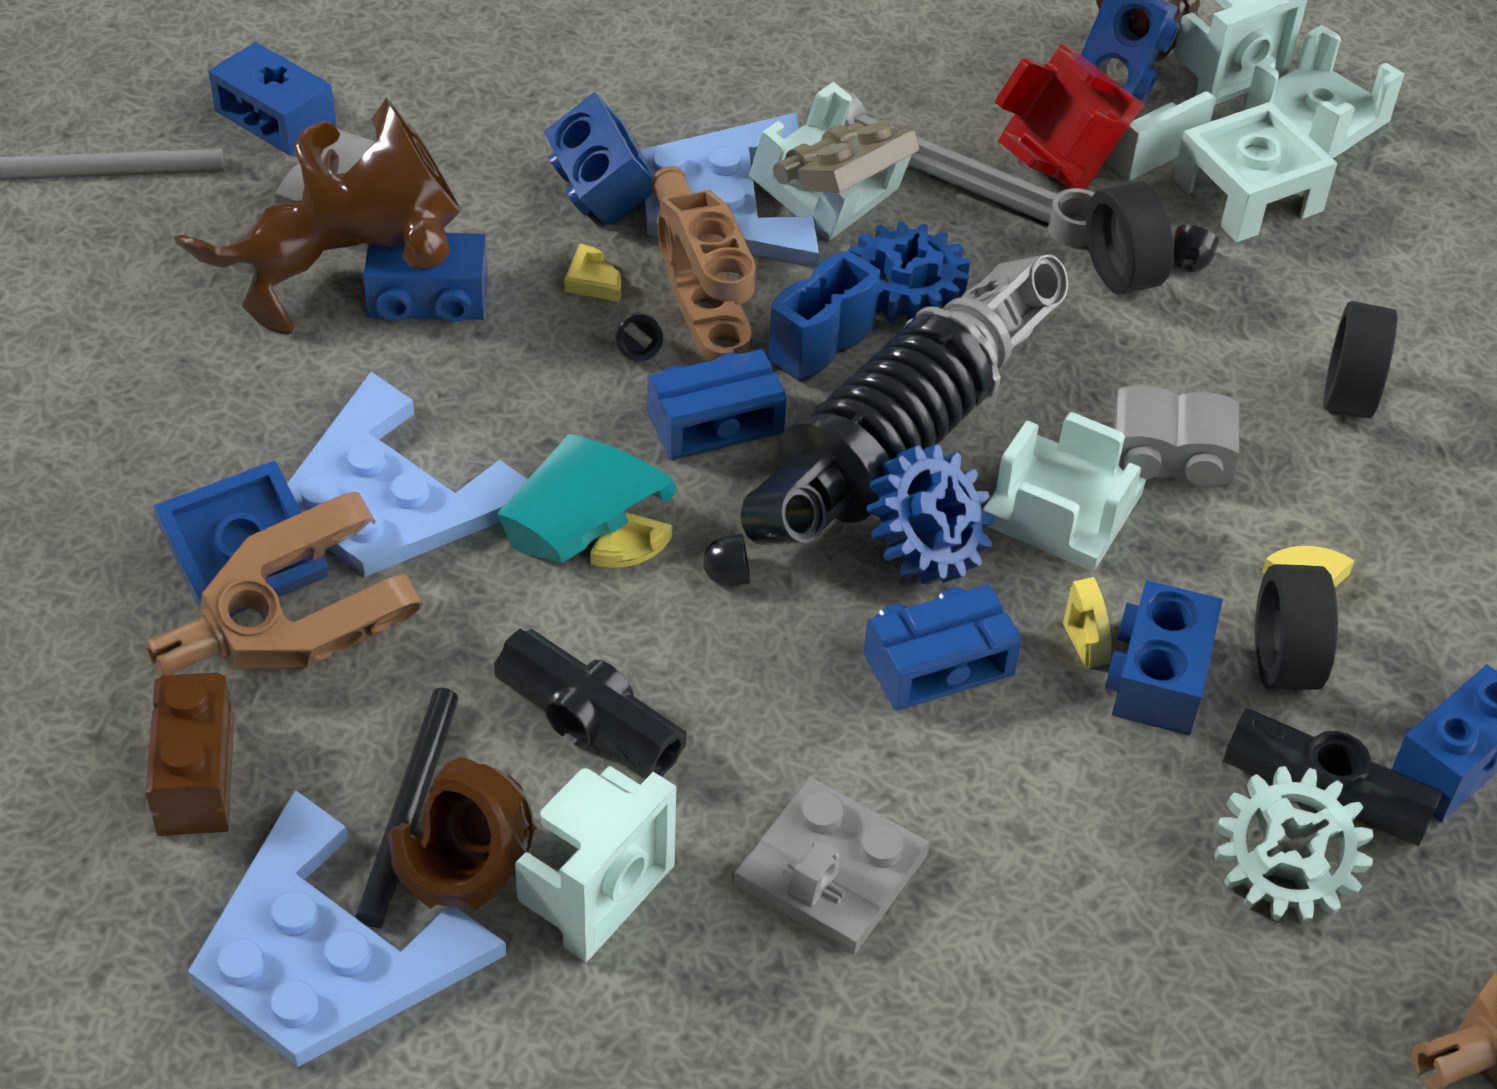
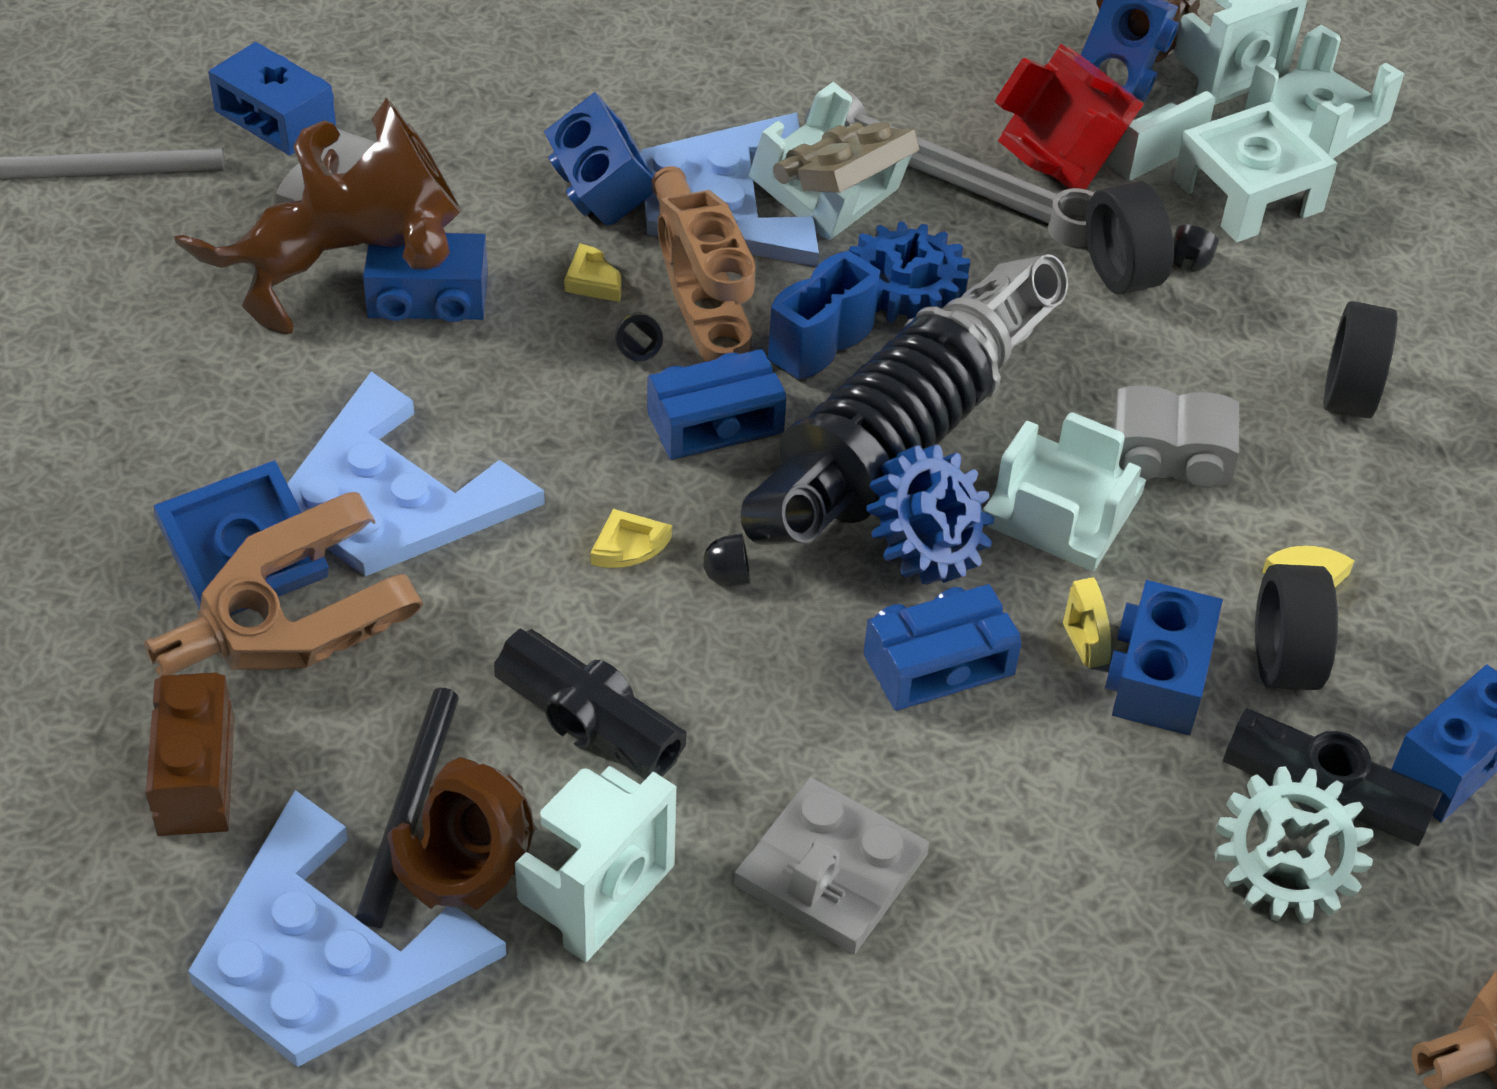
(578, 498): teal slope -> none

